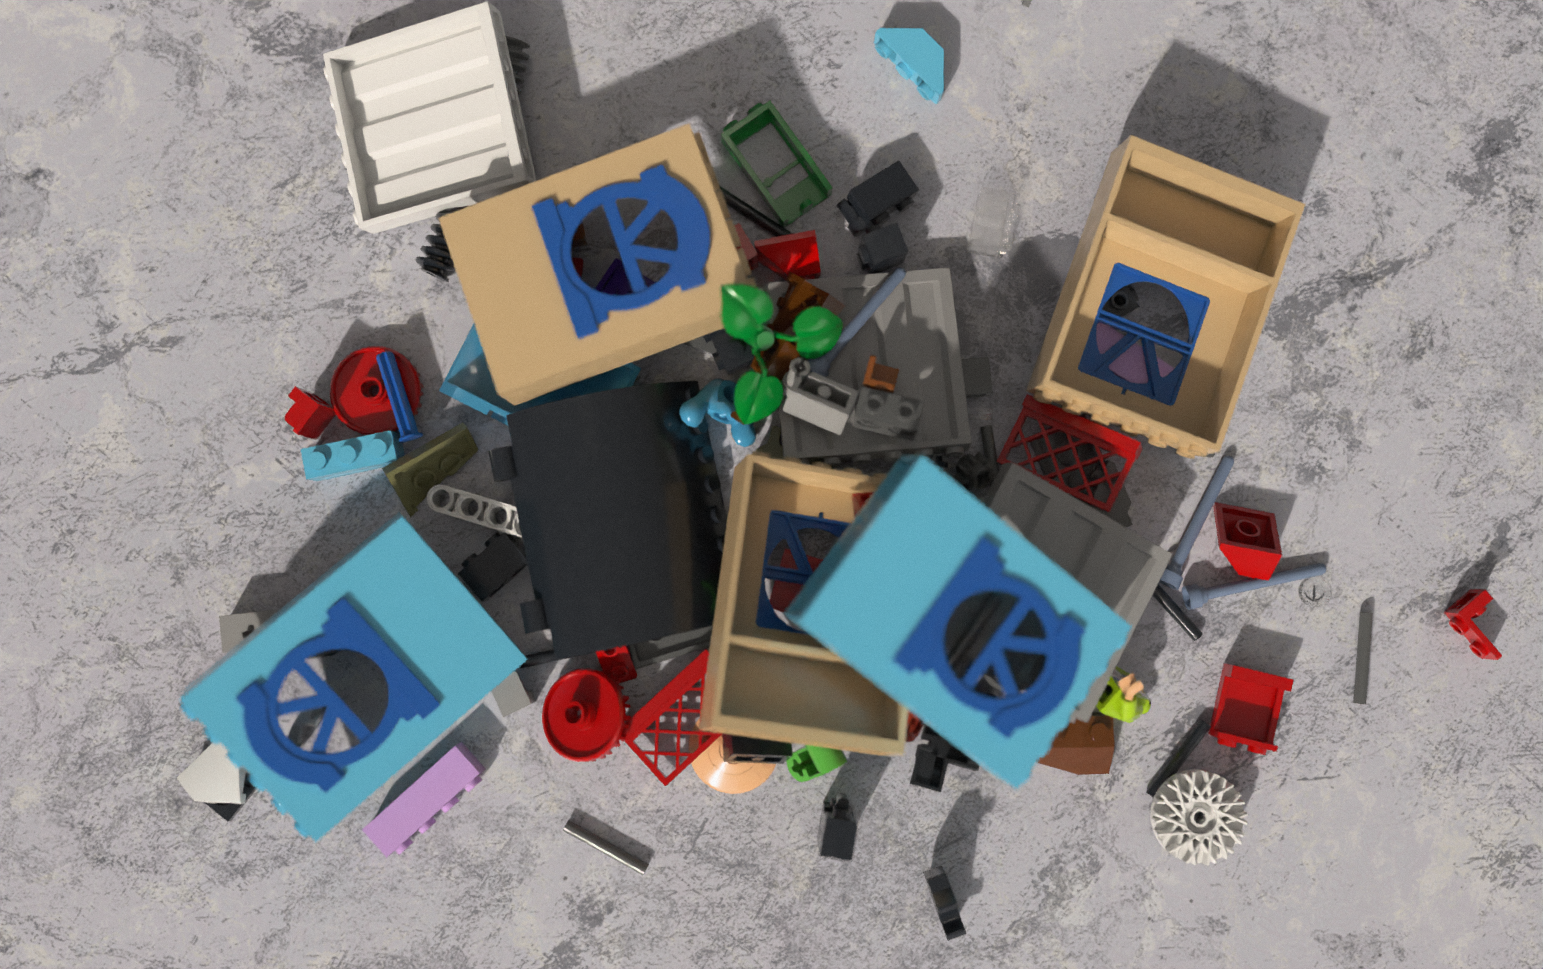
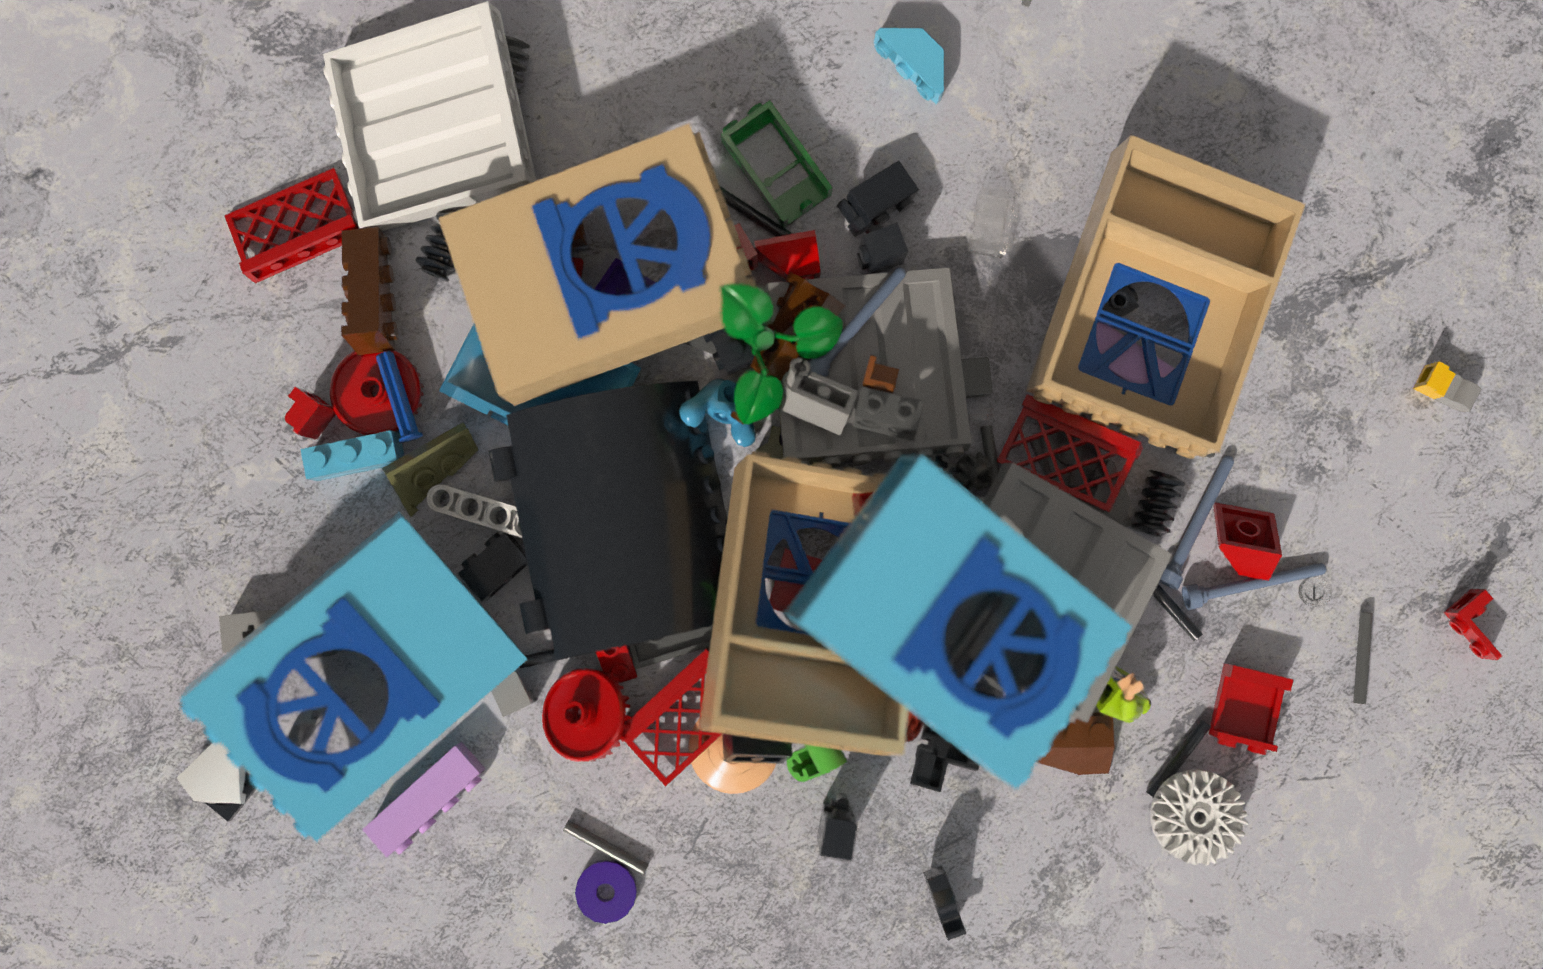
(295, 249): none -> red fence
(368, 291): none -> reddish brown wedge
(602, 909): none -> dark purple tile
(1158, 503): none -> black piece
(1447, 387): none -> leg

